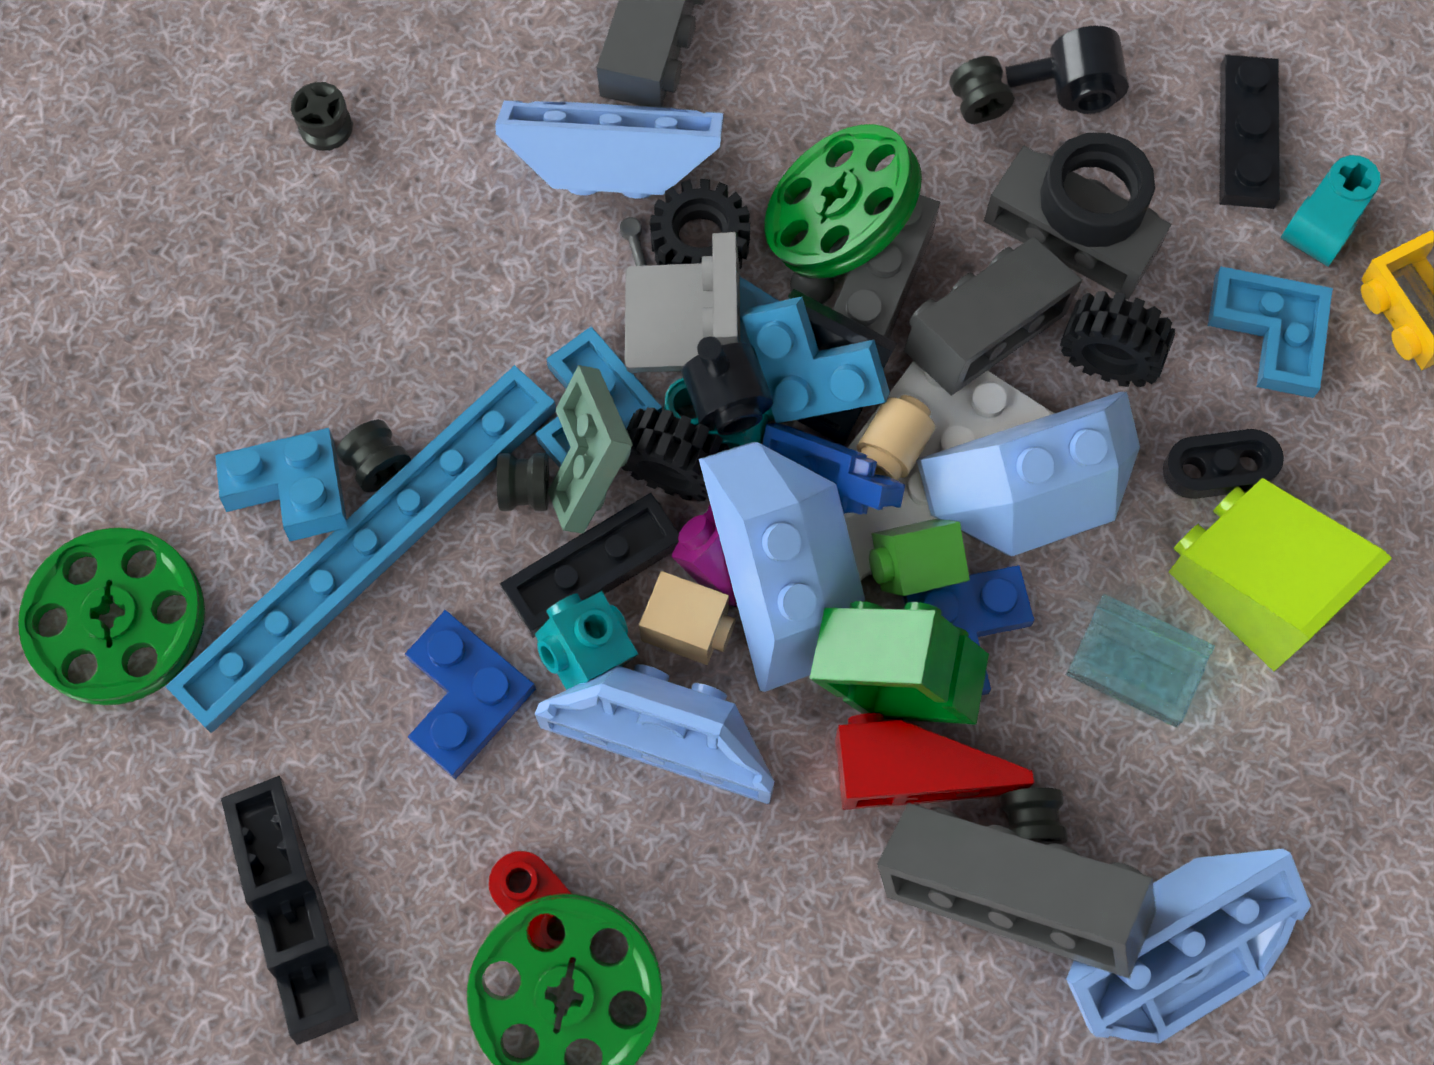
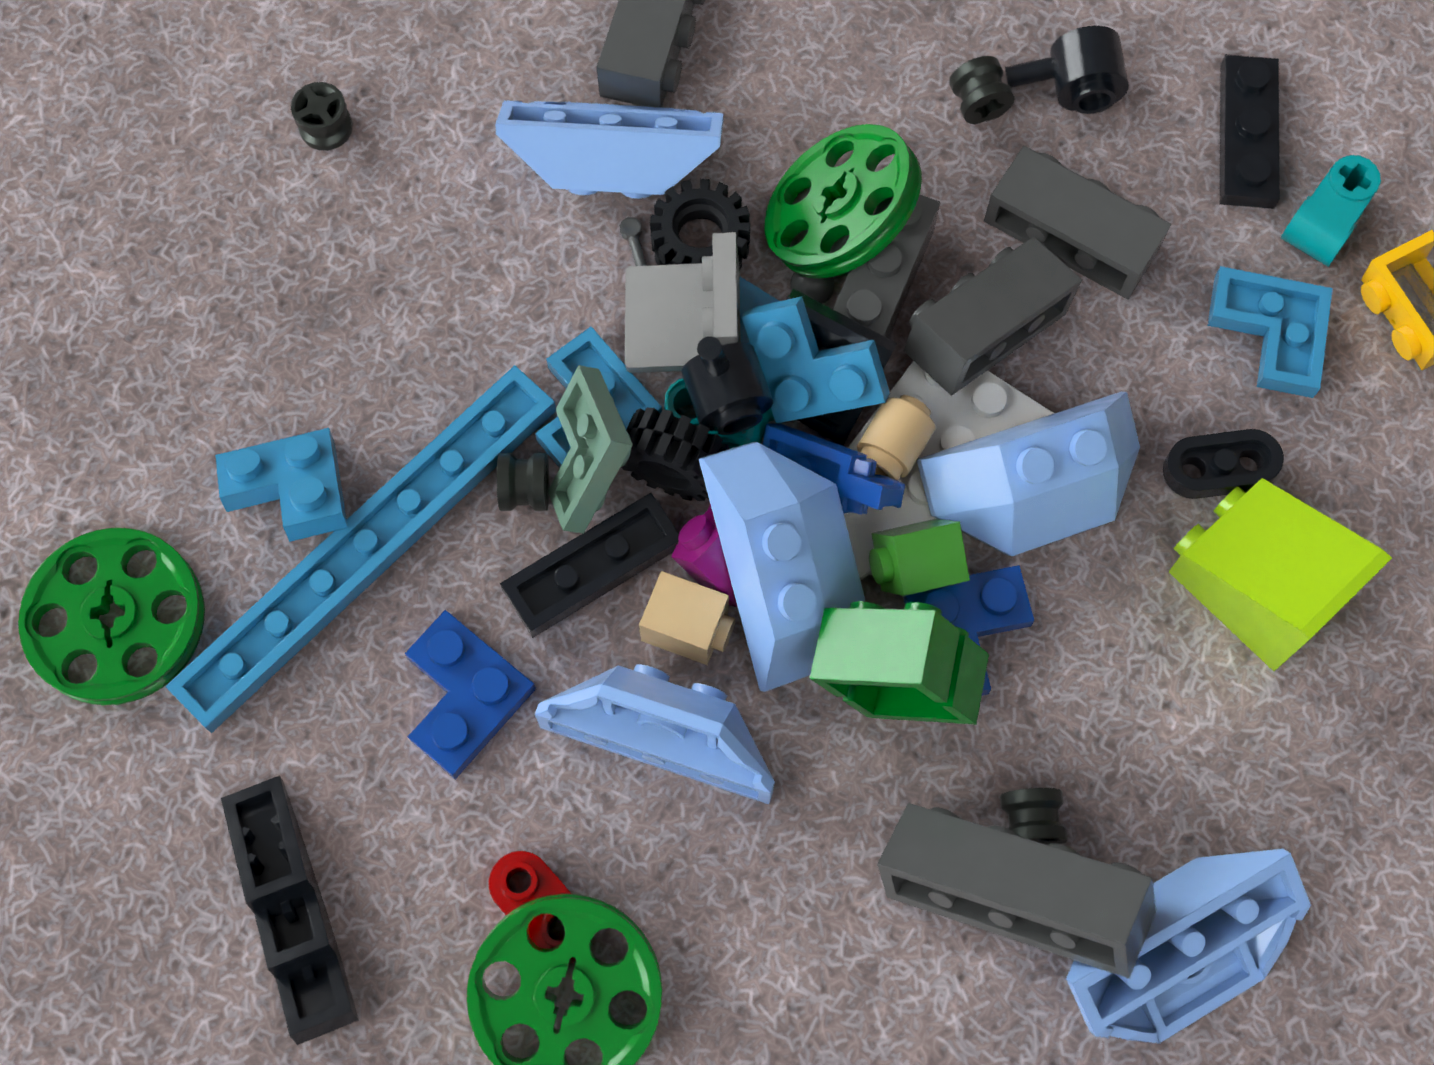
(372, 454): pearl dark grey wheel -> none
(584, 639): teal brick -> none
(906, 764): red slope -> none
(1110, 154): black tyre -> none
(1117, 339): black tyre -> none
(1140, 660): clear light blue plate -> none

